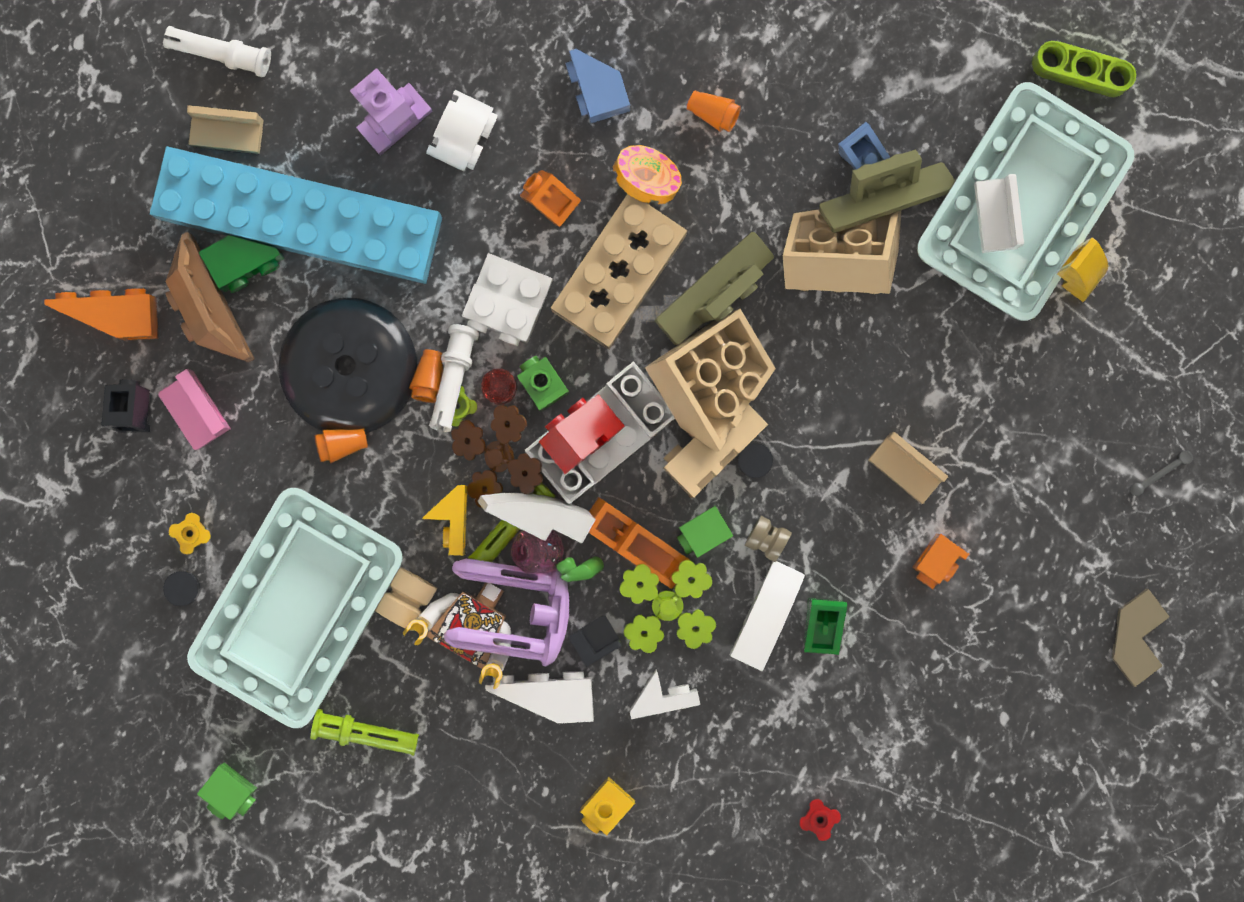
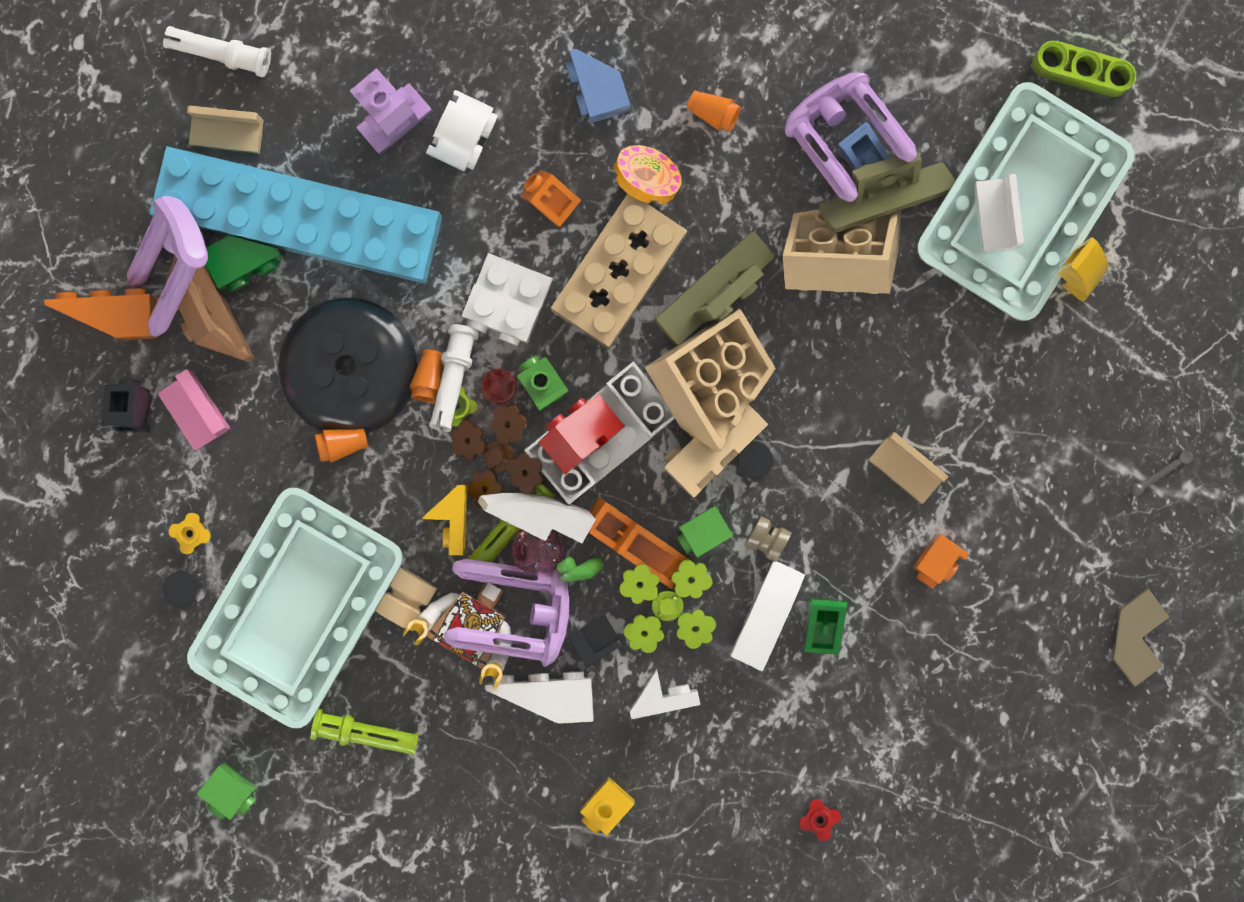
(179, 234): none -> lavender piece
(826, 103): none -> lavender piece

